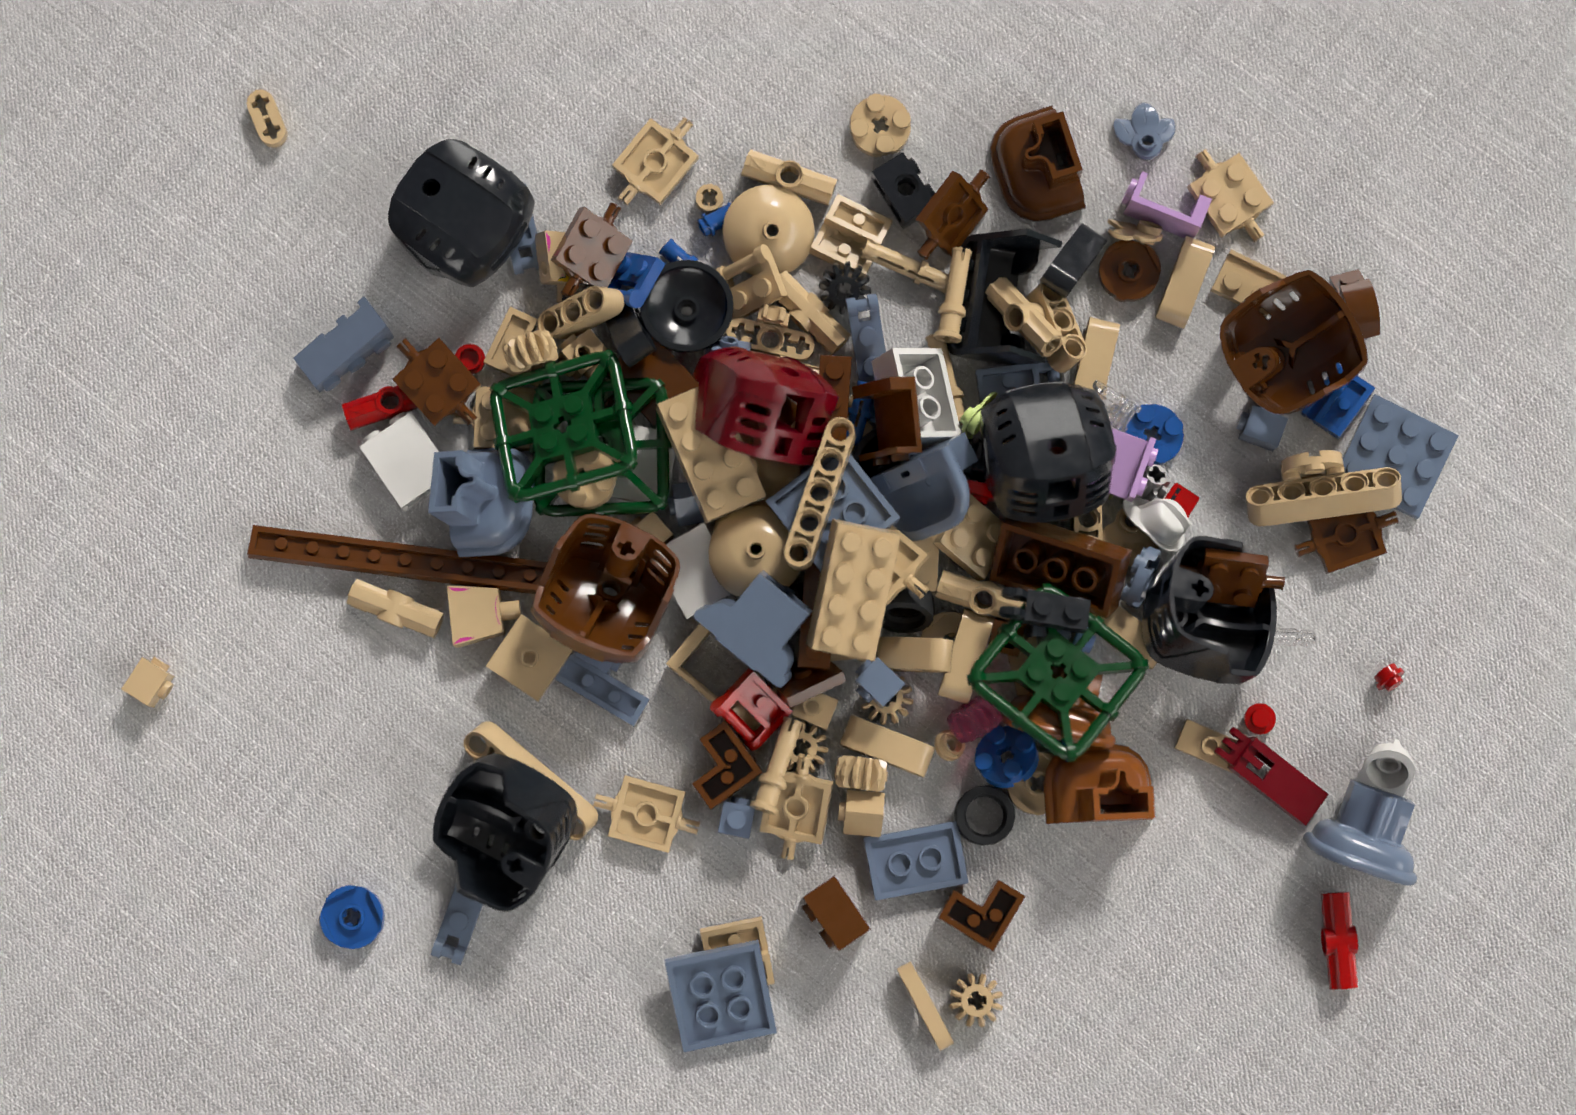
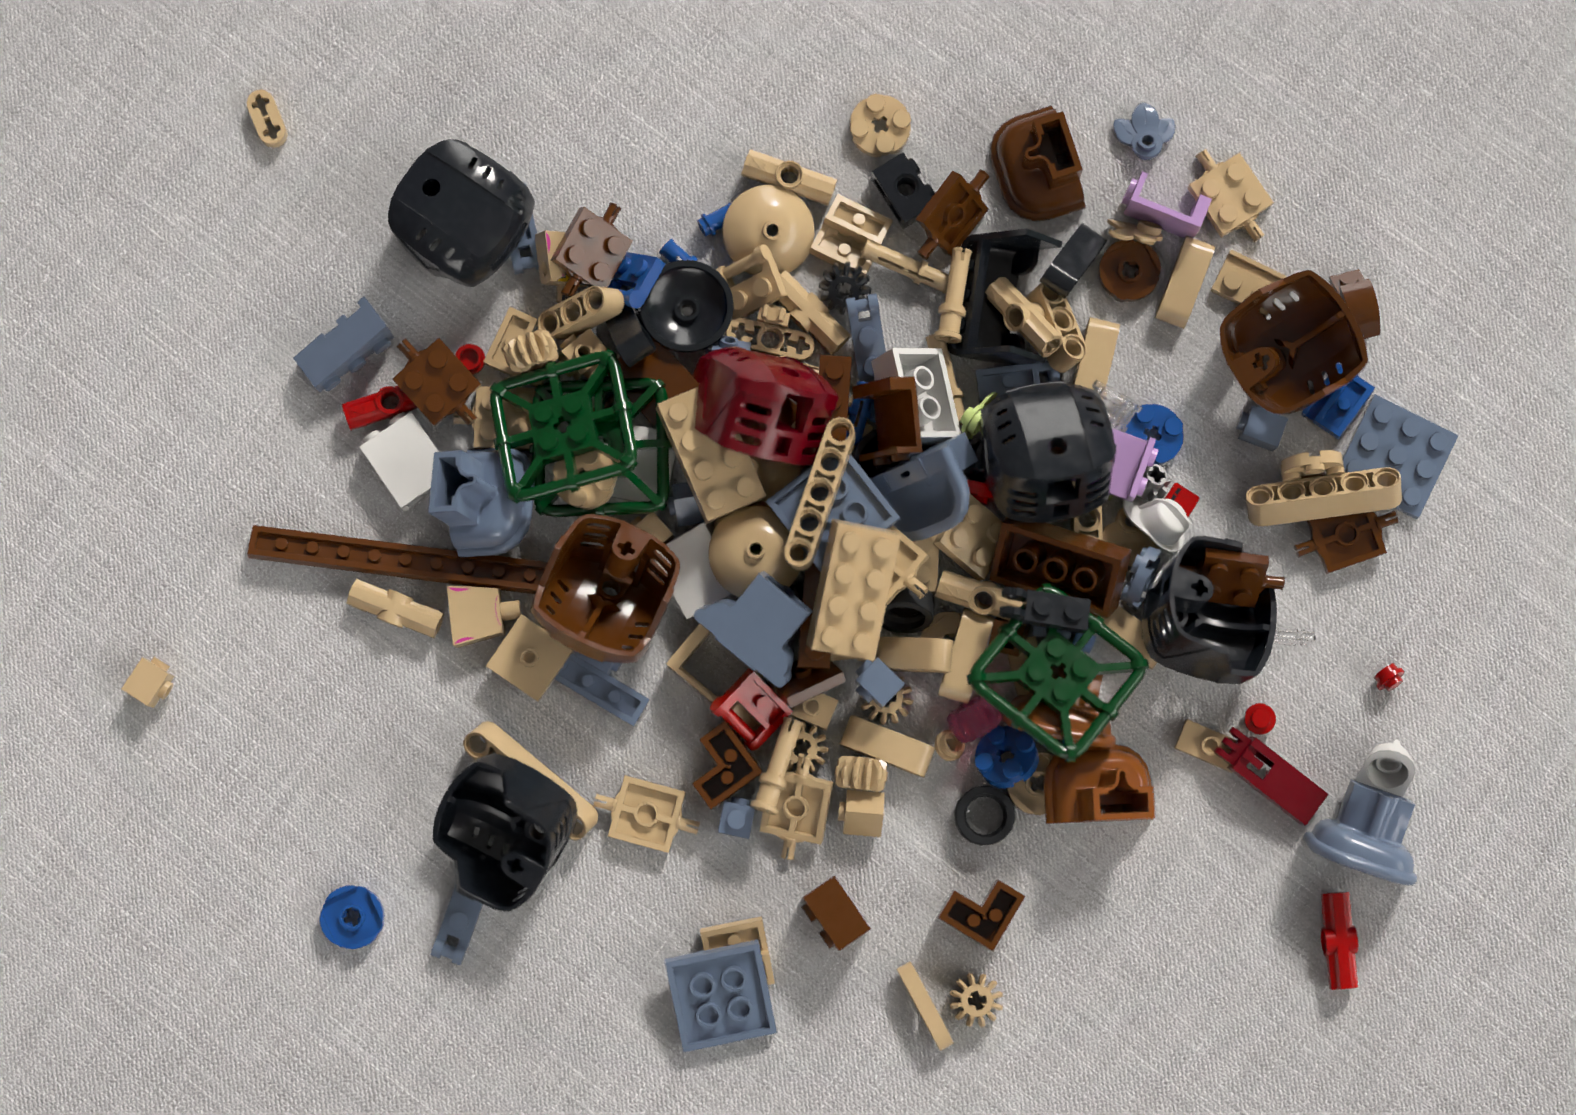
(655, 161): tan plate -> none
(700, 198): tan bush -> none
(915, 860): sand blue plate -> none

